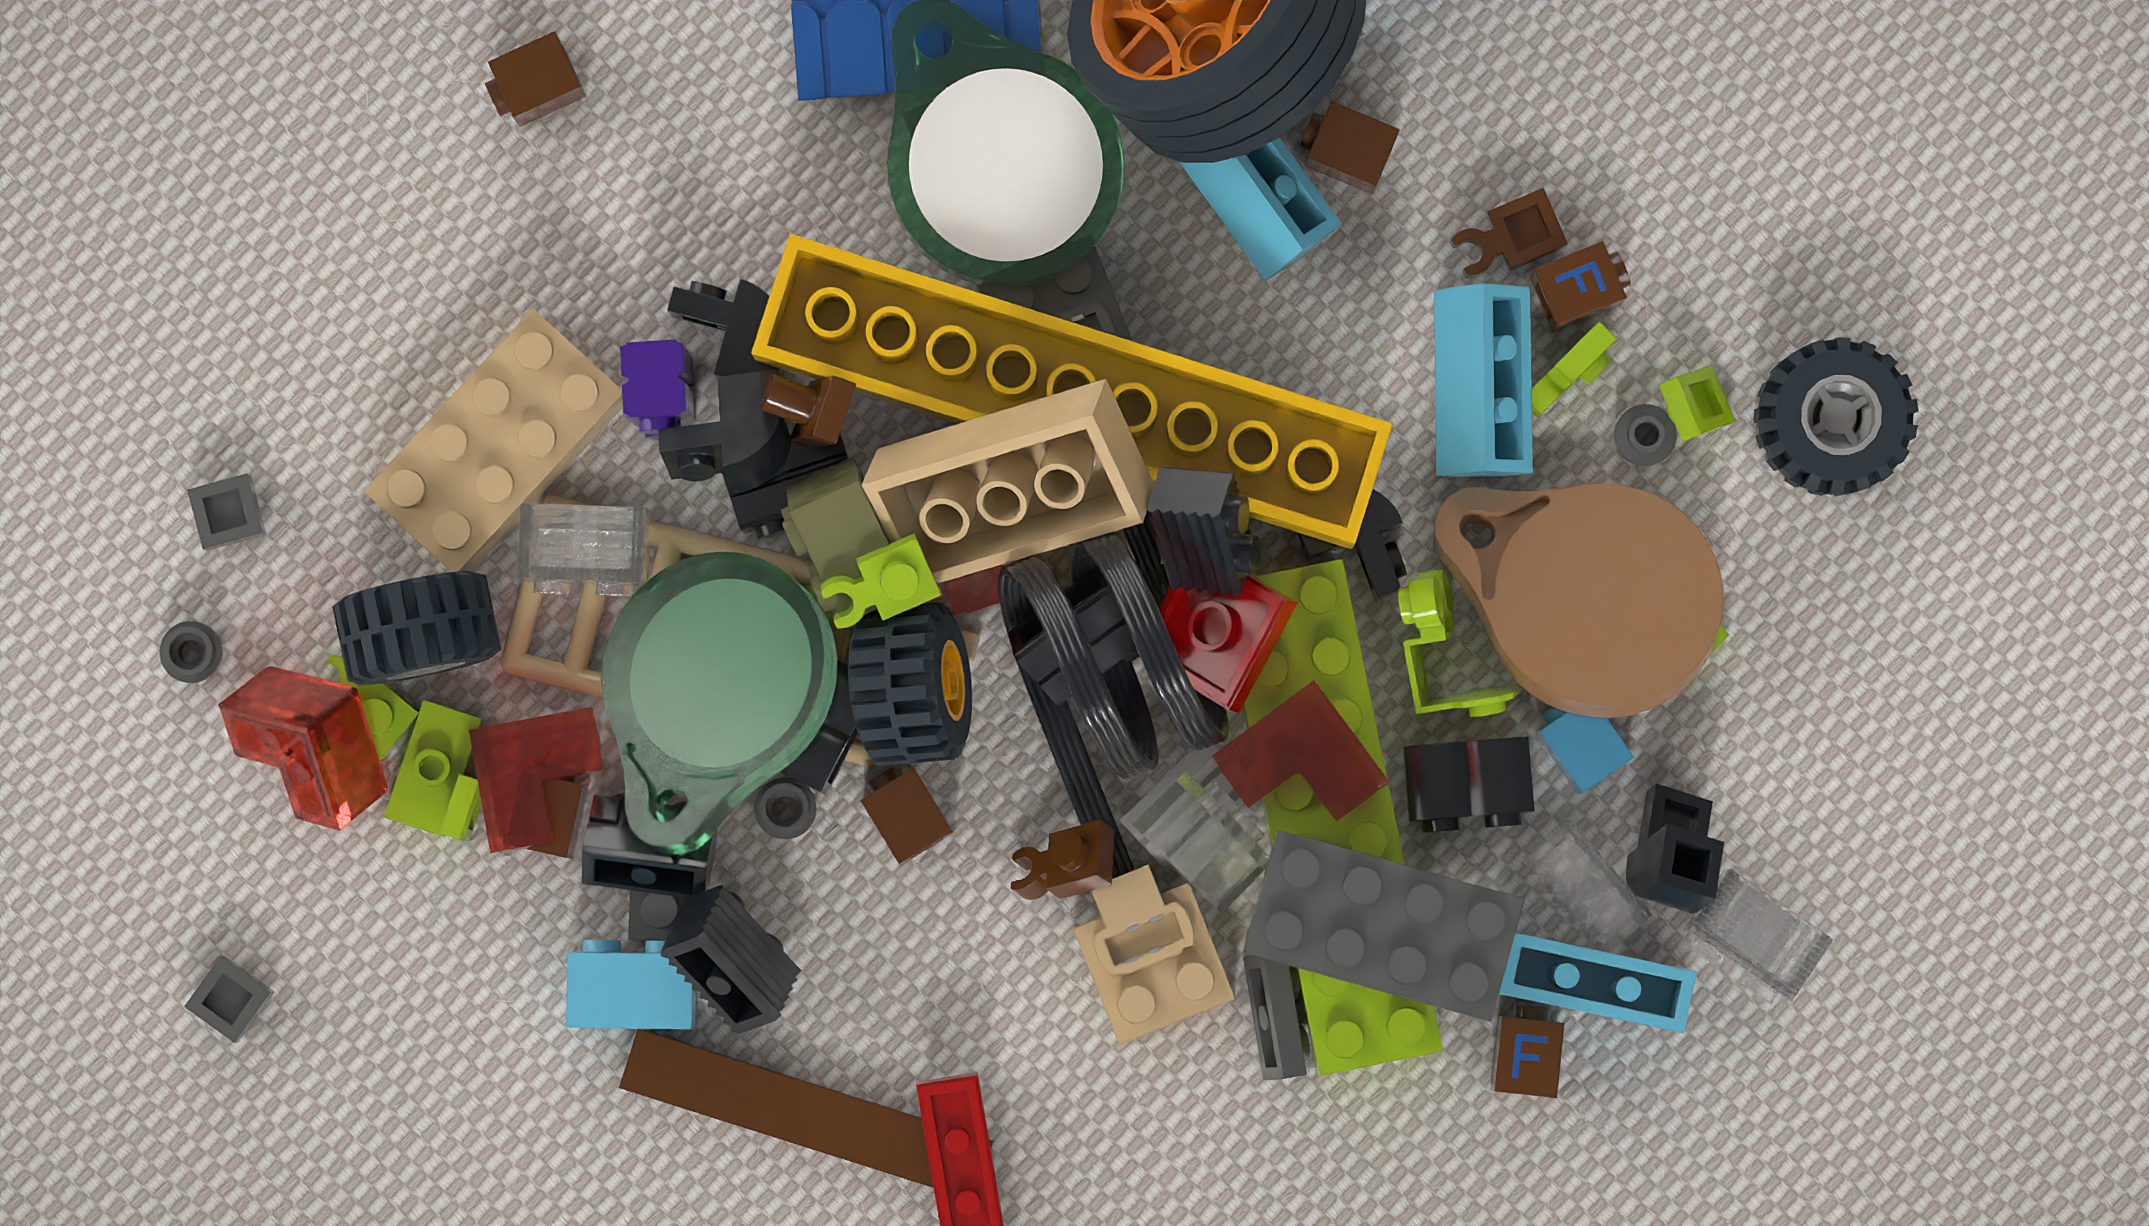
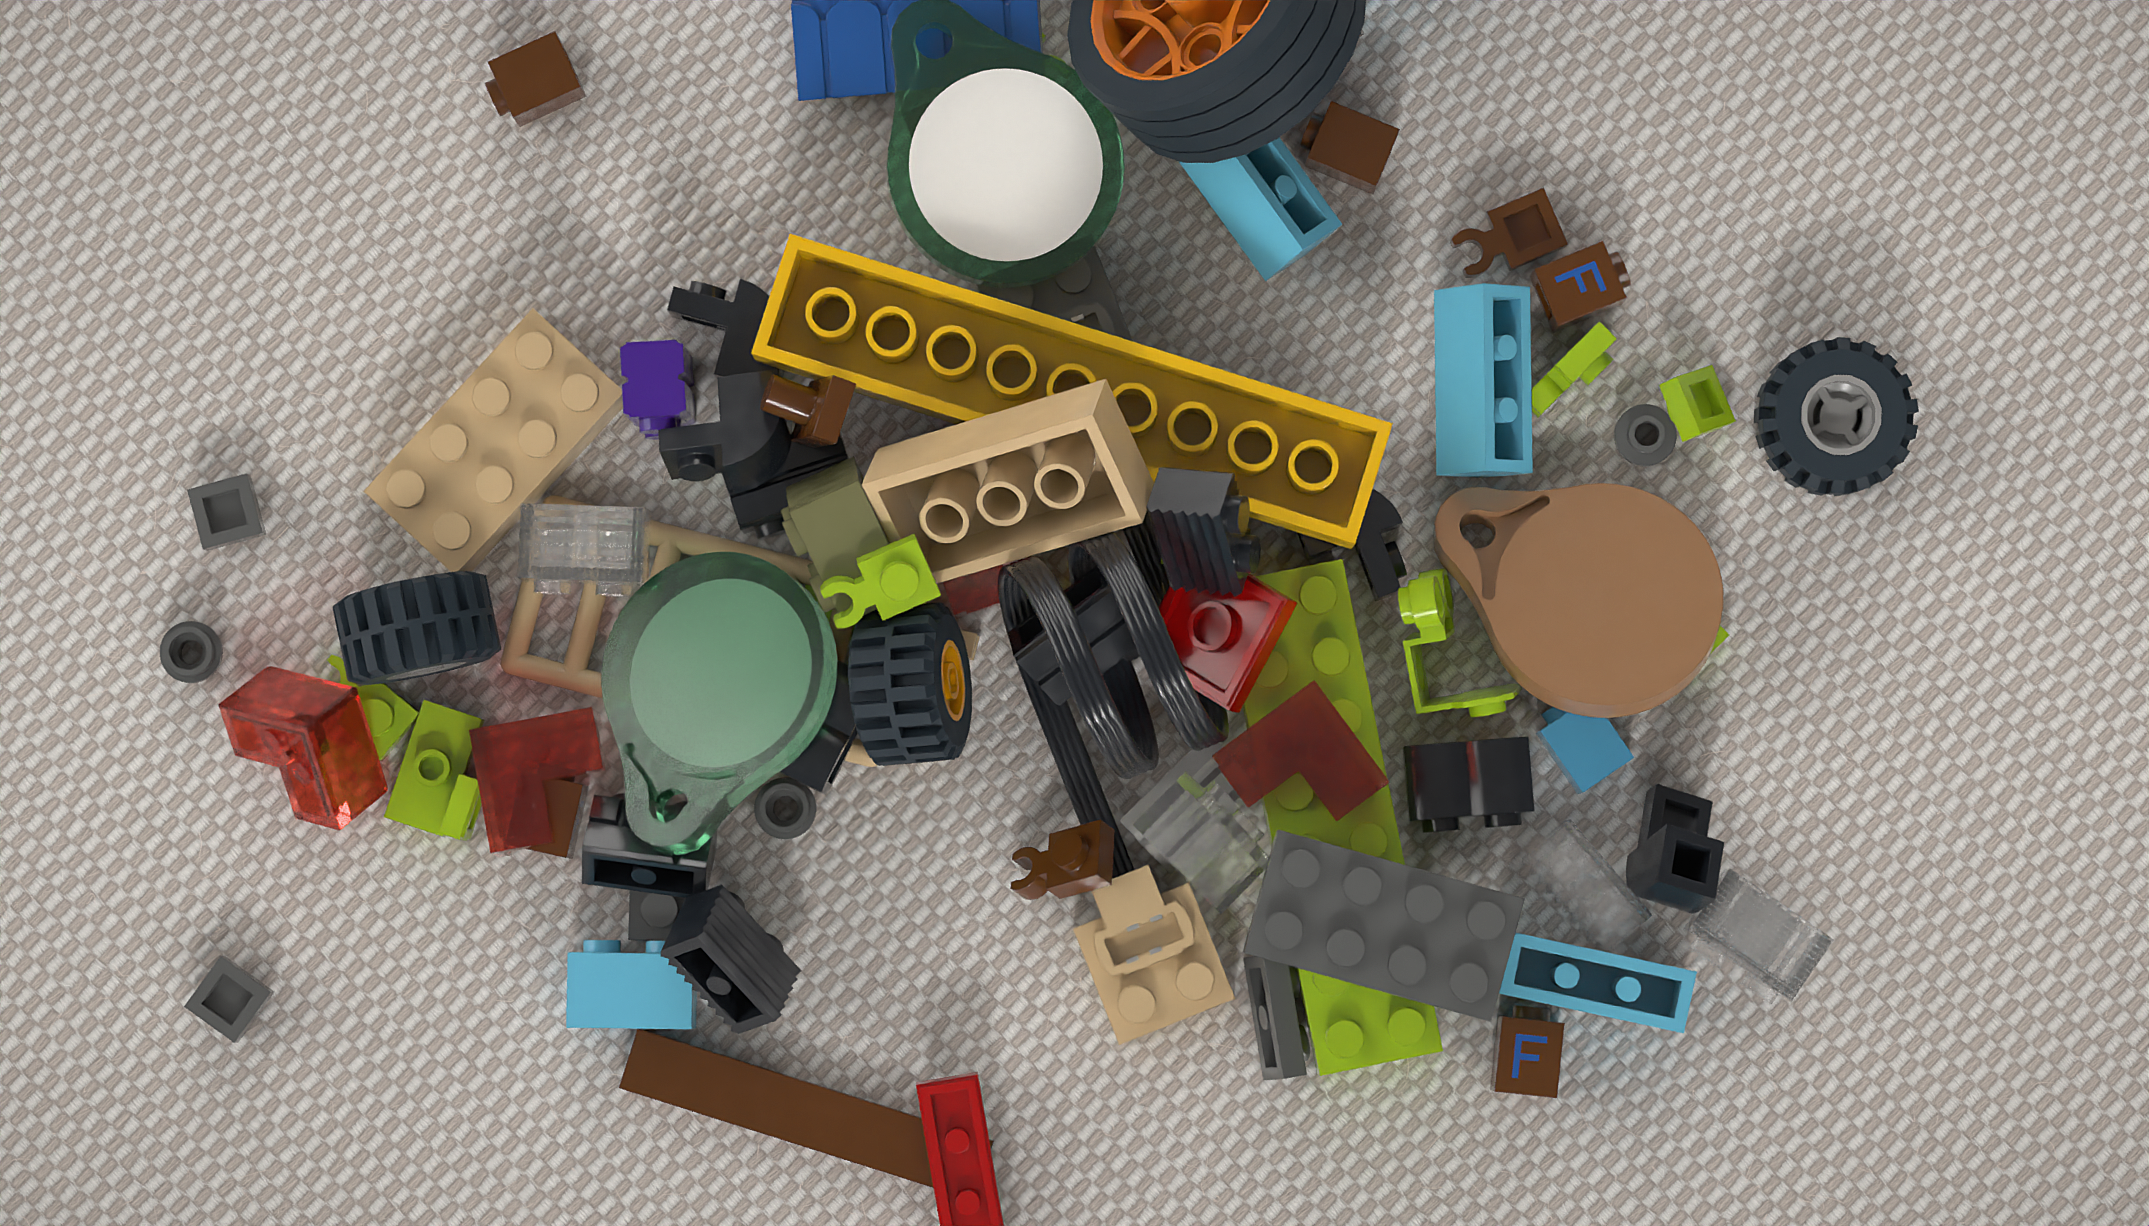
(905, 813): reddish brown brick -> none

